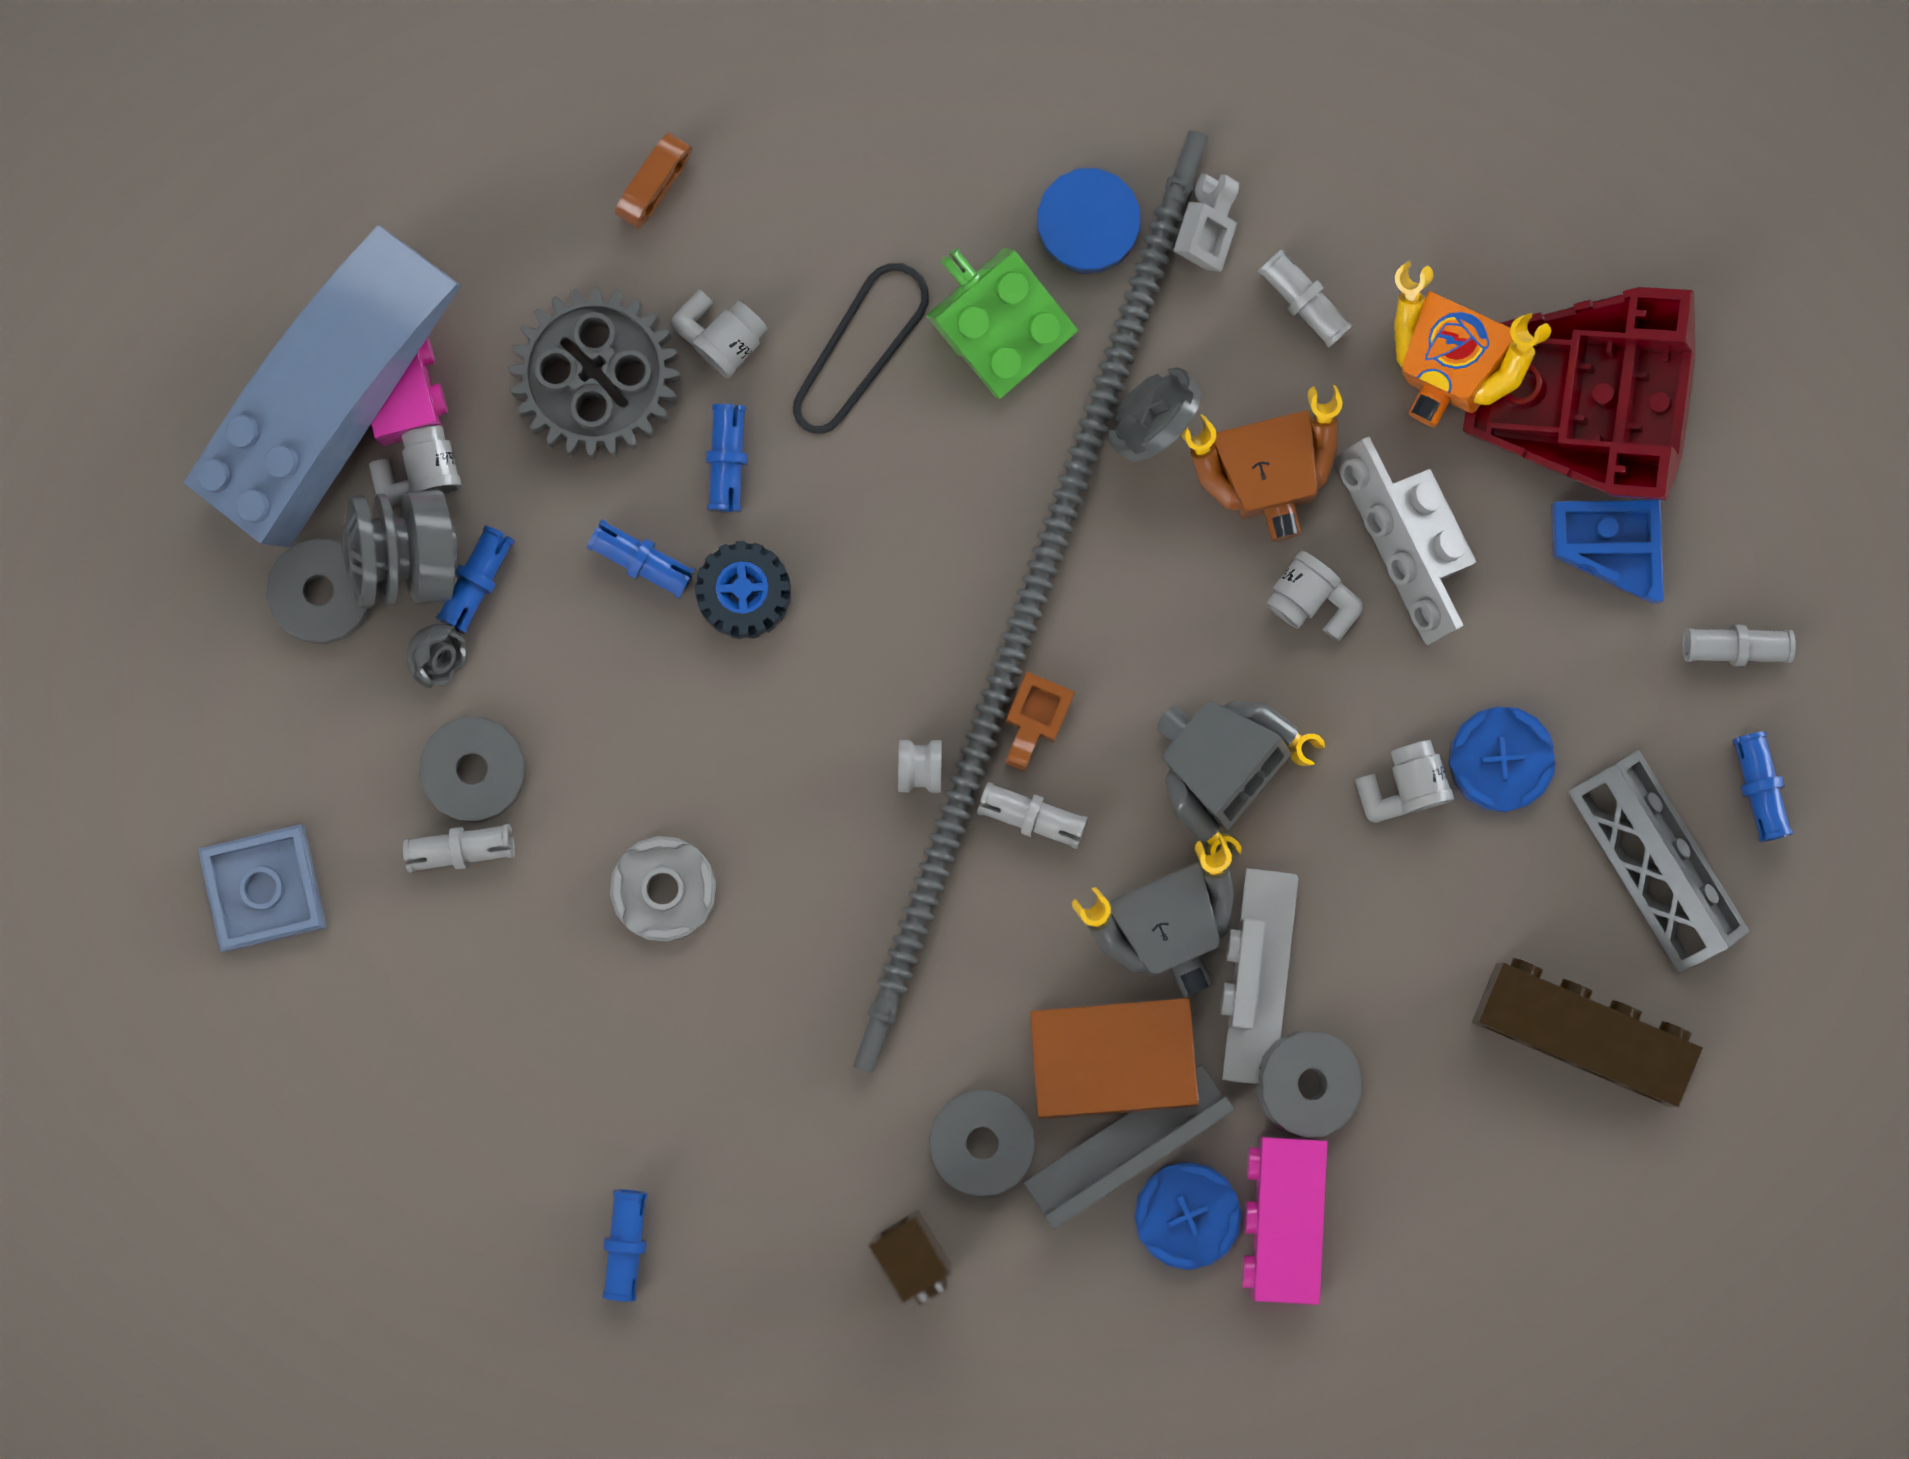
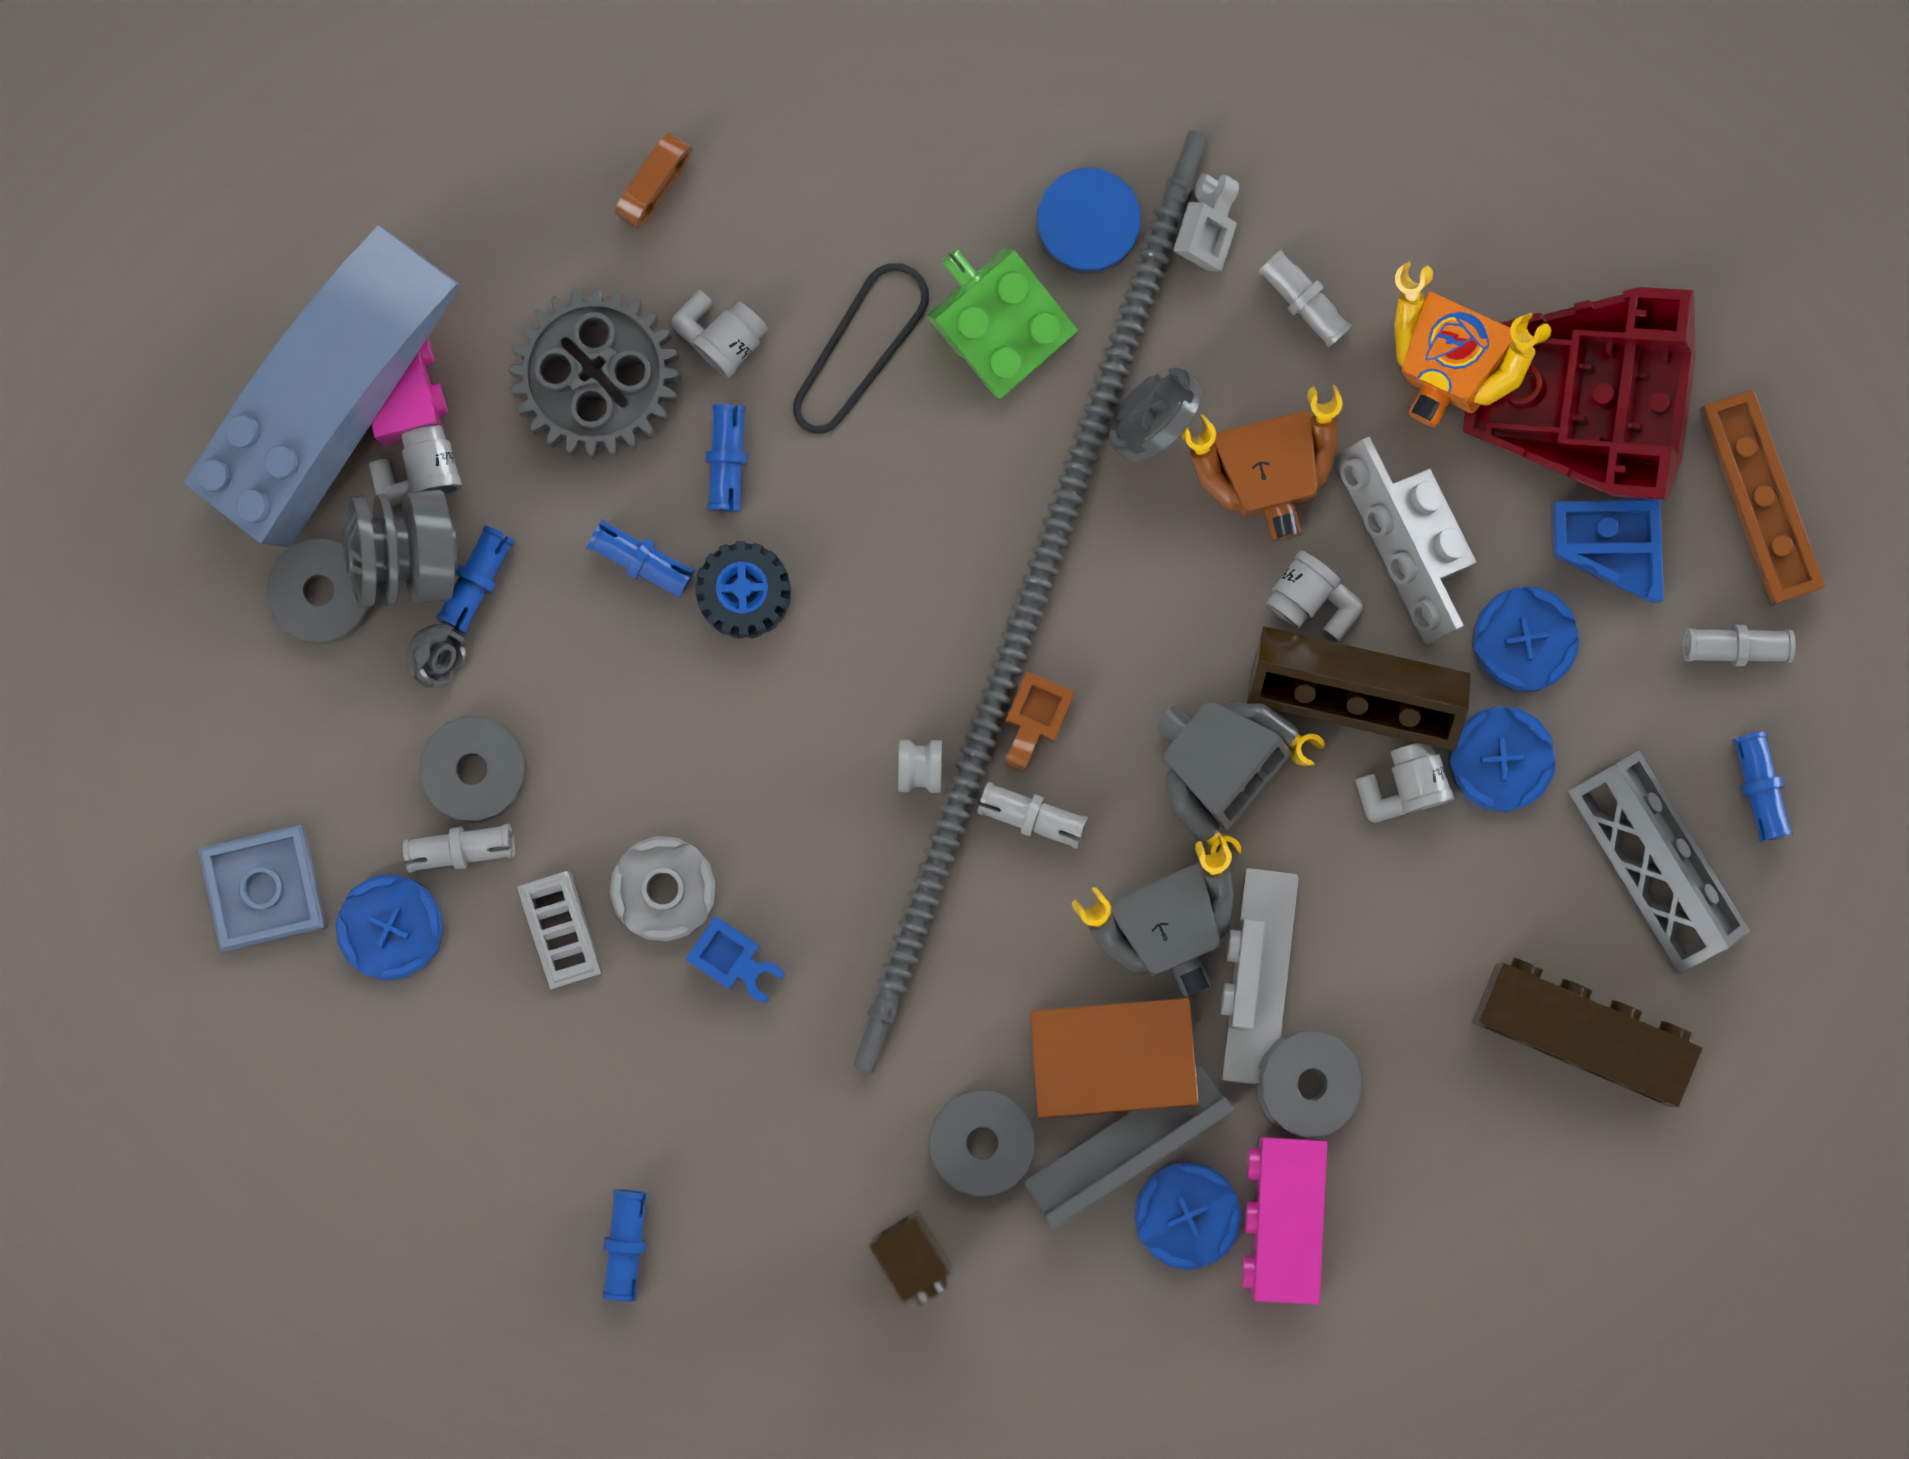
(389, 927): none -> blue tile
(528, 894): none -> light grey slope
(728, 955): none -> blue plate
(1359, 688): none -> dark brown brick
(1525, 639): none -> blue tile
(1762, 497): none -> dark orange plate

